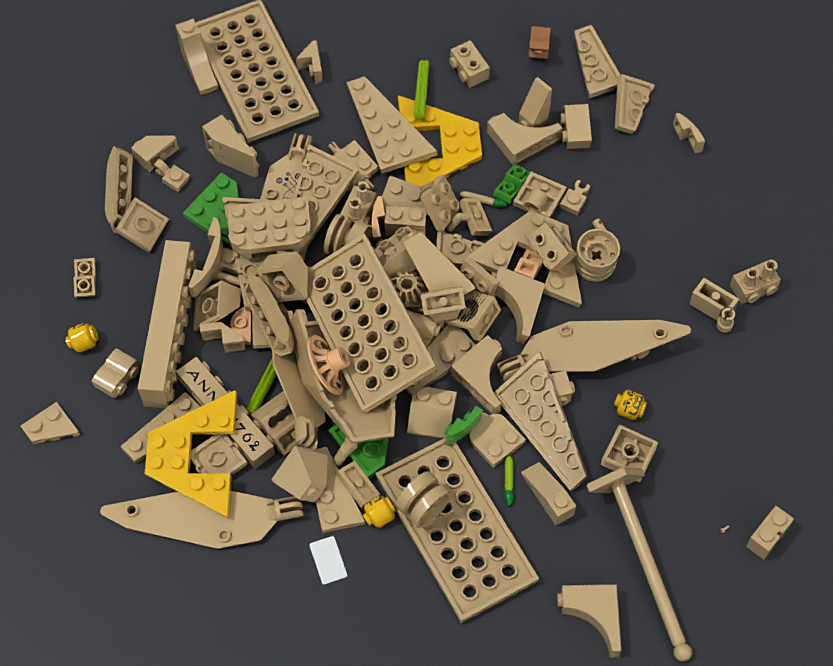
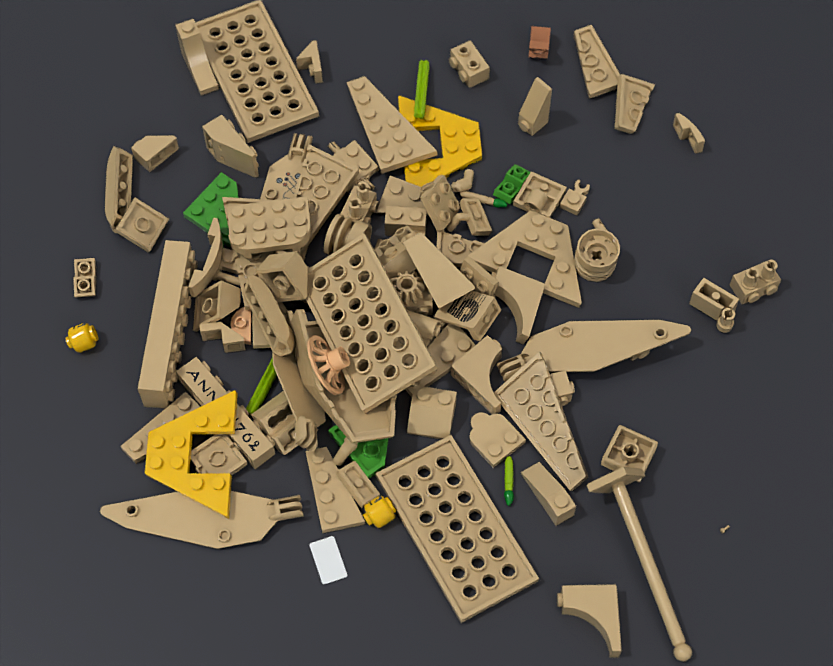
(49, 425): tan wing -> none
(116, 373): tan brick -> none
(173, 177): tan plate -> none
(303, 473): tan slope -> none
(377, 215): light nougat slope -> none
(423, 499): tan wheel -> none
(443, 303): tan slope -> none
(461, 428): bright green slope -> none
(465, 183): none -> tan arm
(520, 141): tan arch -> none
(529, 264): light nougat slope -> none
(551, 246): tan brick -> none
(576, 126): tan hinge -> none
(630, 405): yellow head -> none
(766, 535): tan piece -> none

